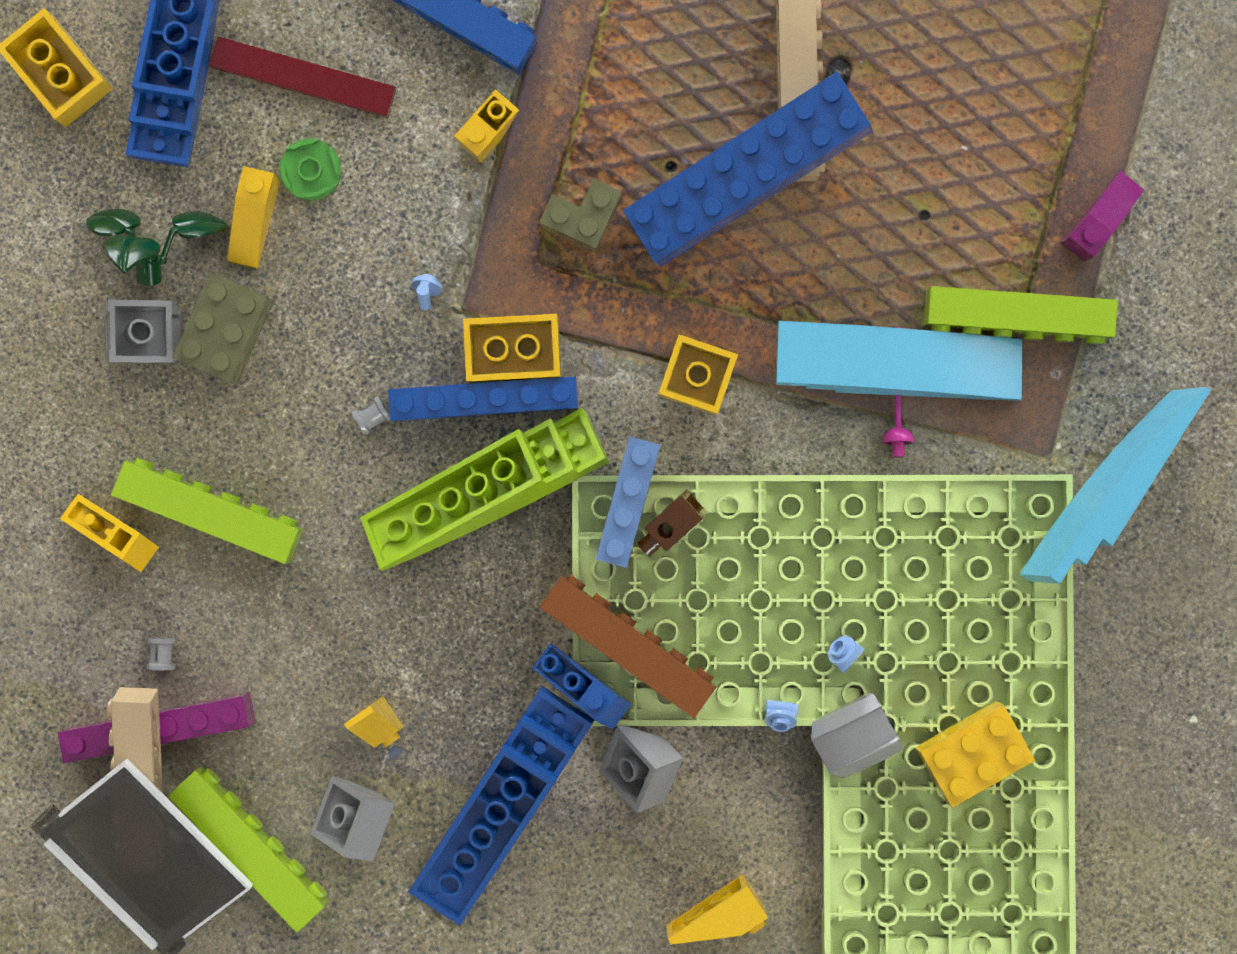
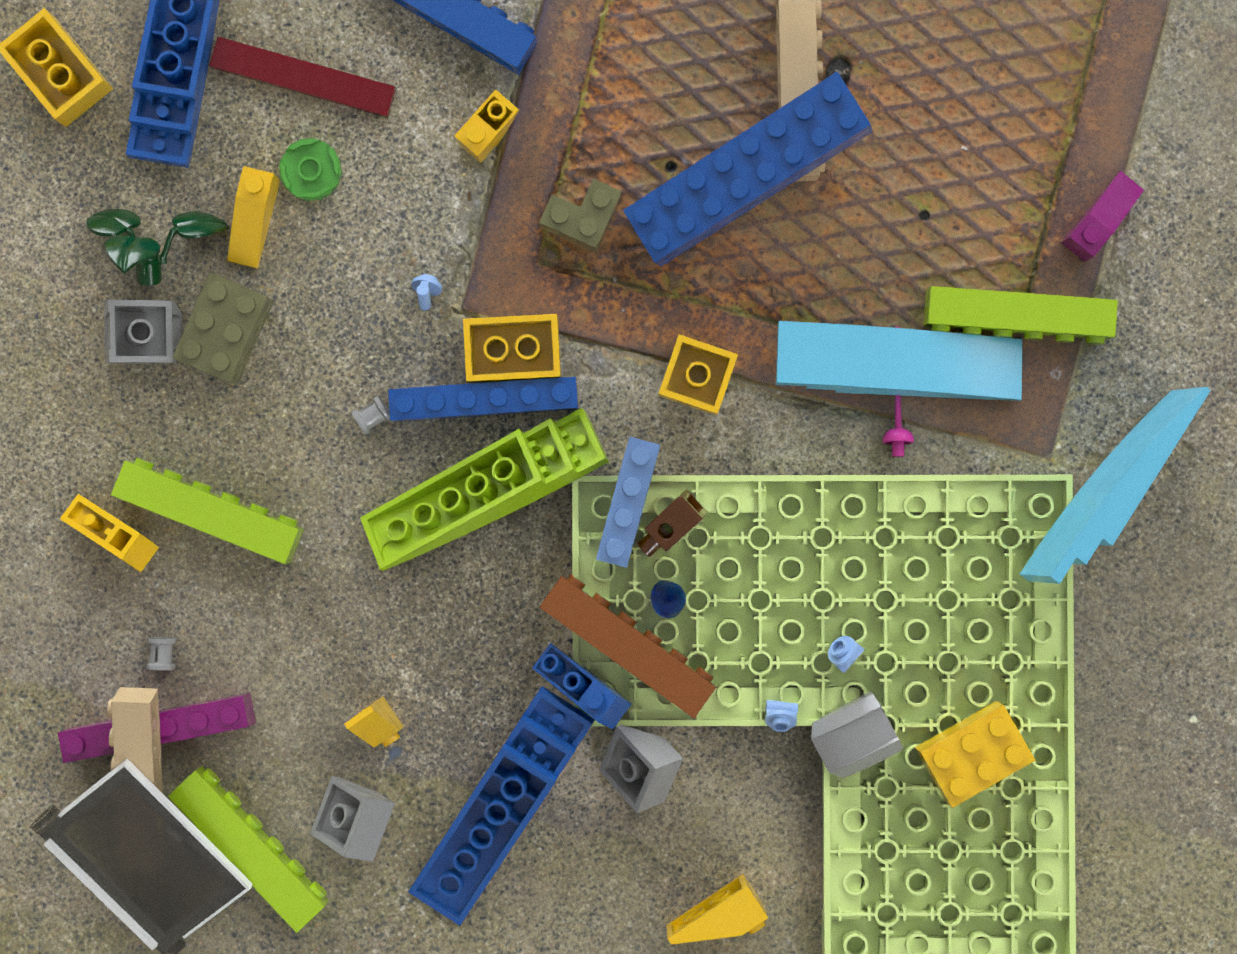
(667, 598): none -> clear blue hat

